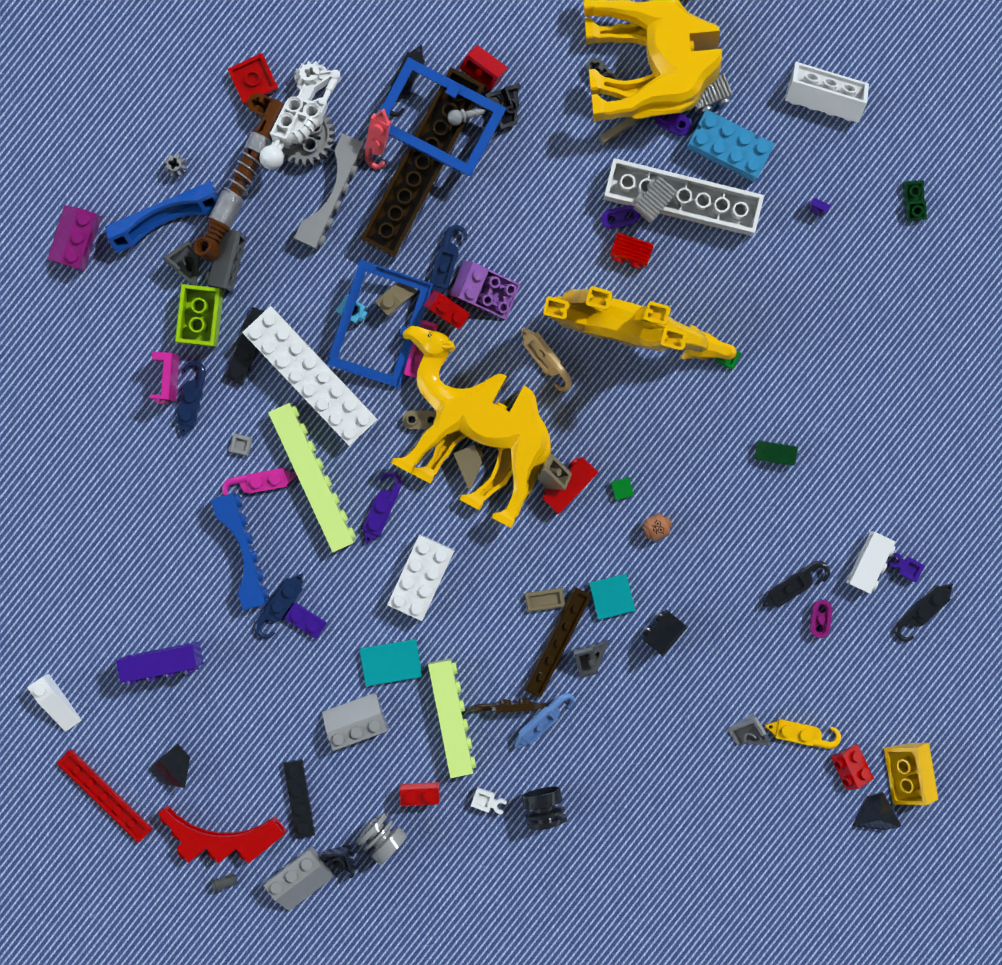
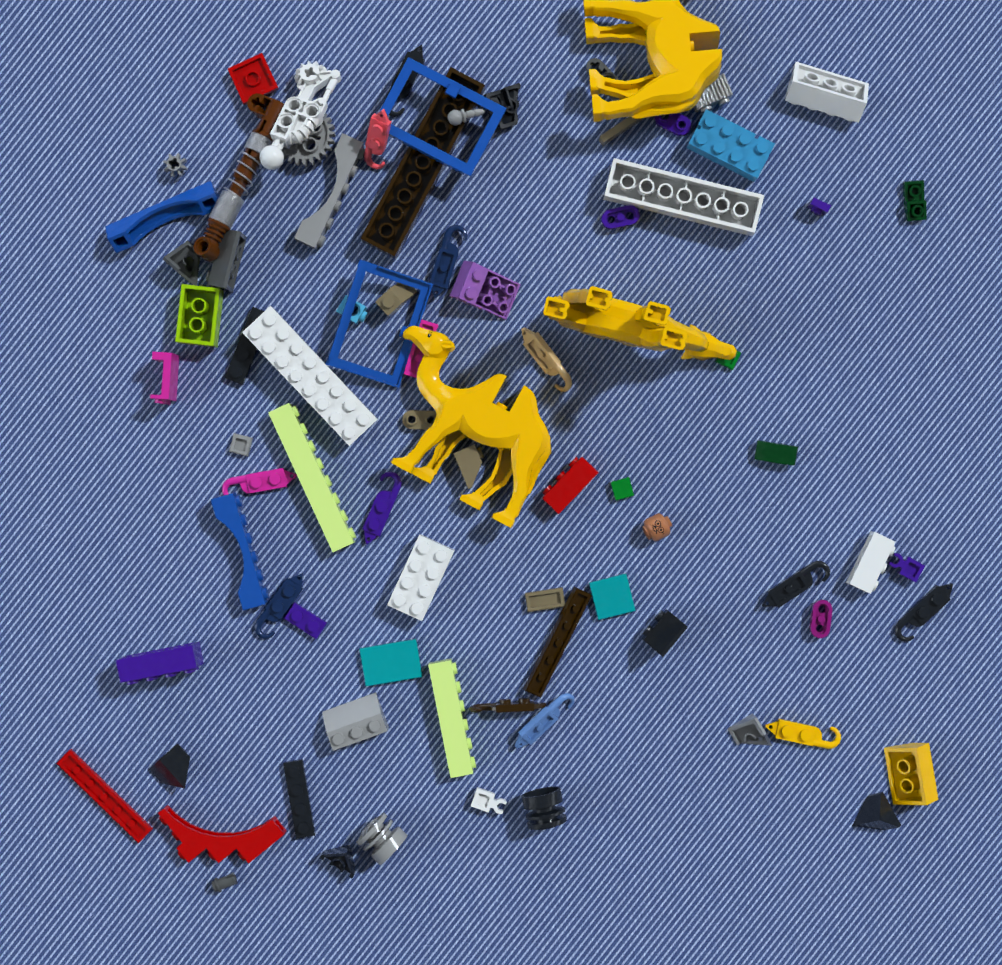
(54, 702): white slope -> none
(74, 237): magenta slope -> none
(190, 399): dark blue plate -> none
(298, 879): light grey slope -> none
(420, 794): red brick -> none
(446, 309): red brick -> none
(483, 67): red brick -> none
(554, 474): dark tan slope -> none
(589, 658): dark grey slope -> none
(631, 251): red brick -> none
(655, 199): light grey brick -> none
(852, 768): red bracket -> none

